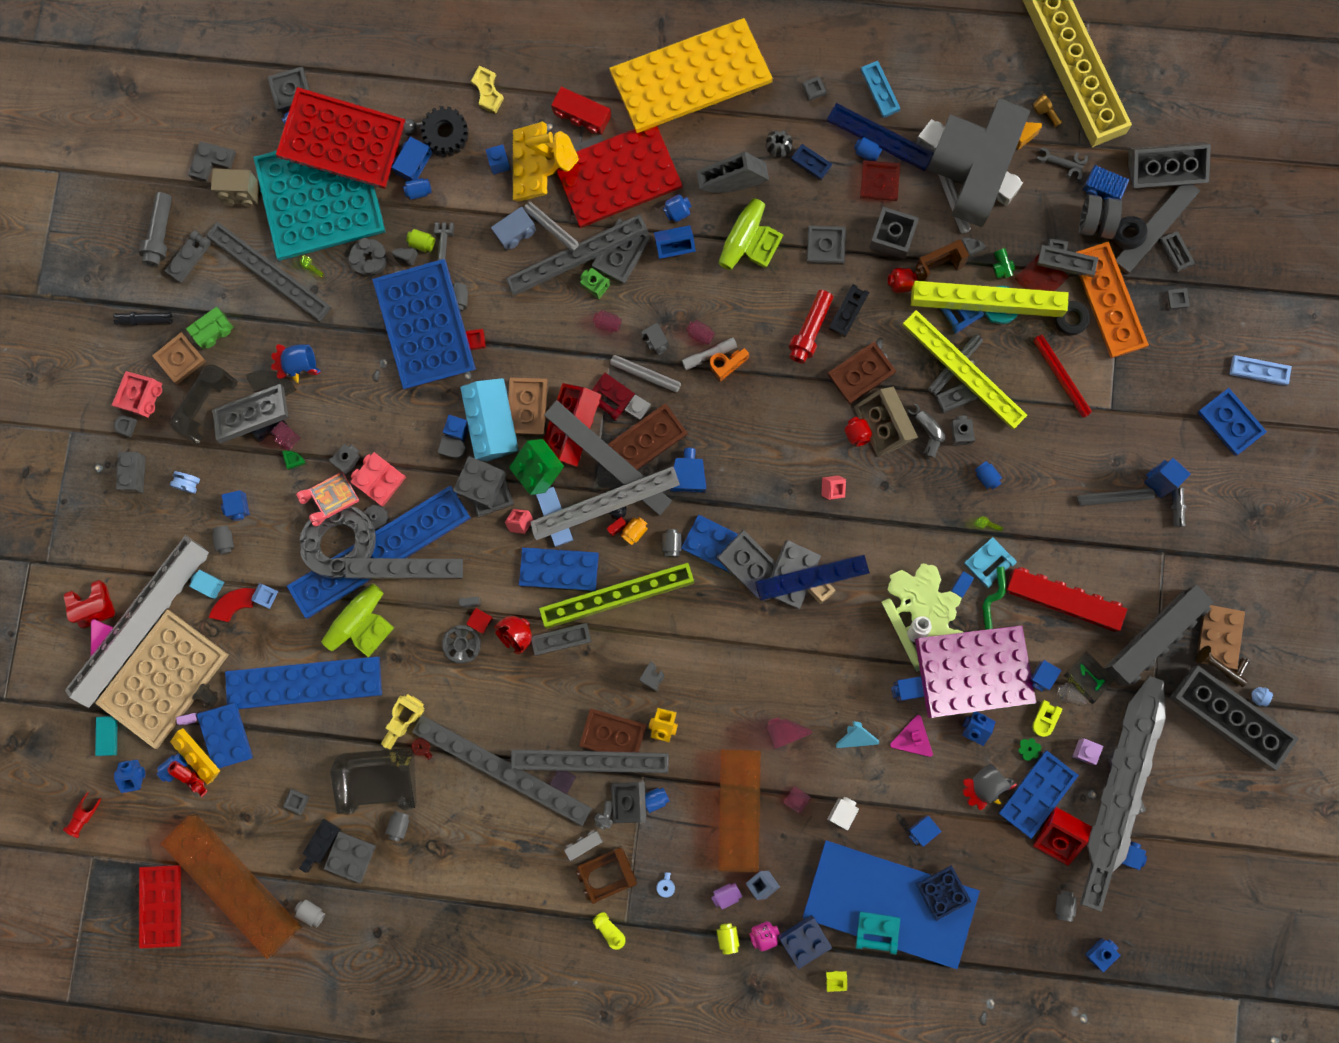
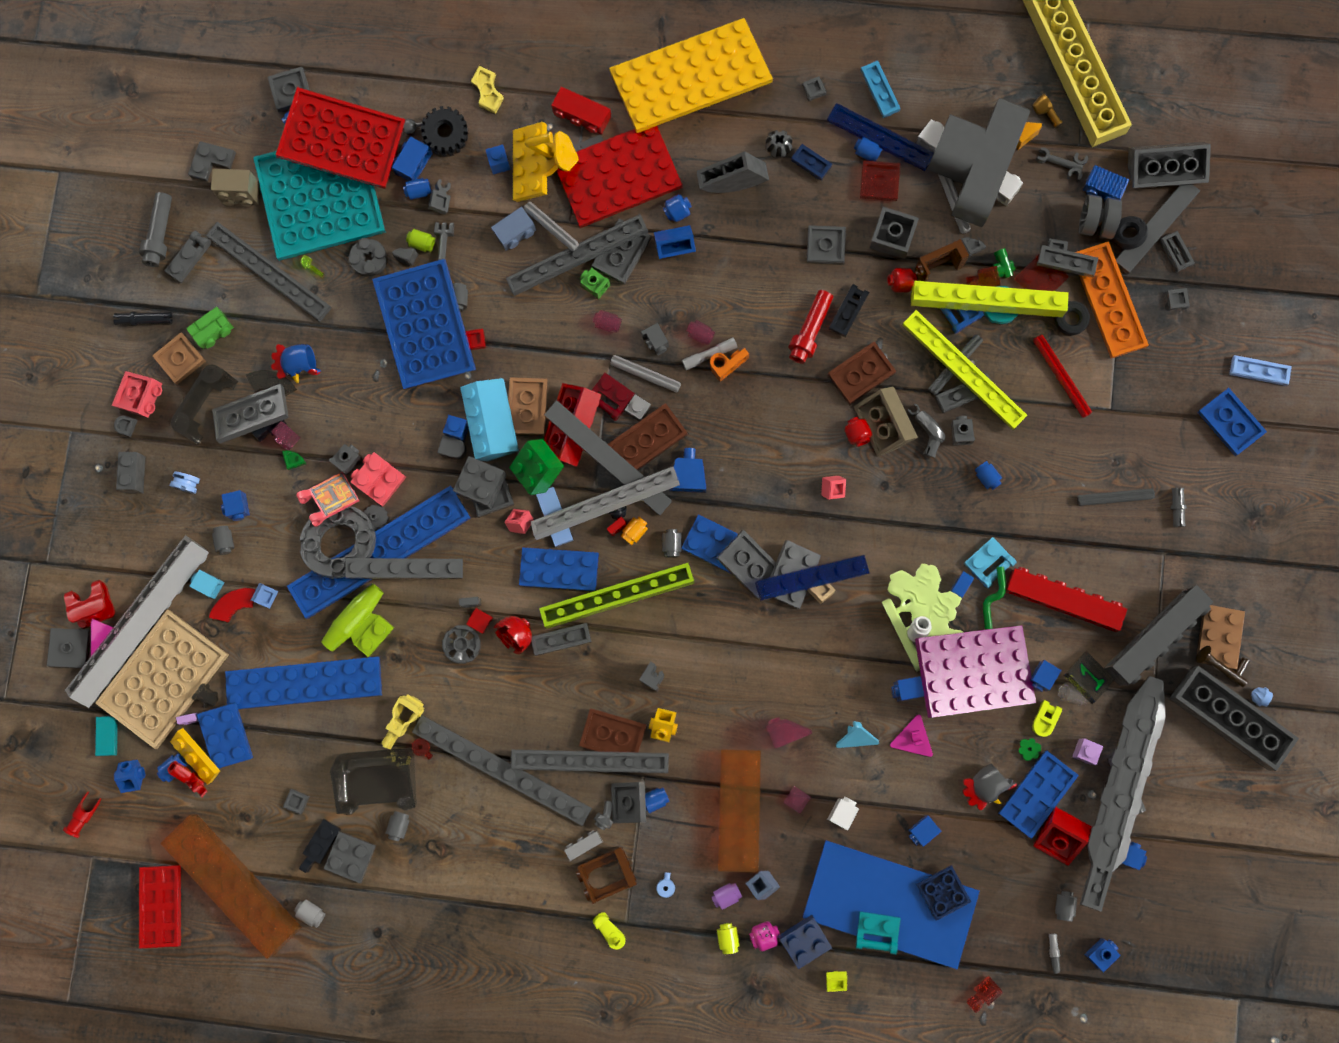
(68, 647): none -> dark grey plate
(439, 200): none -> dark grey plate
(563, 781): clear purple tile -> none
(749, 238): lime plate -> none
(978, 728): blue brick -> none
(982, 521): clear neon green hand -> none
(985, 277): none -> clear red plate
(987, 992): none -> clear red plate
(1054, 953): none -> light grey piece
(1166, 477): blue brick -> none

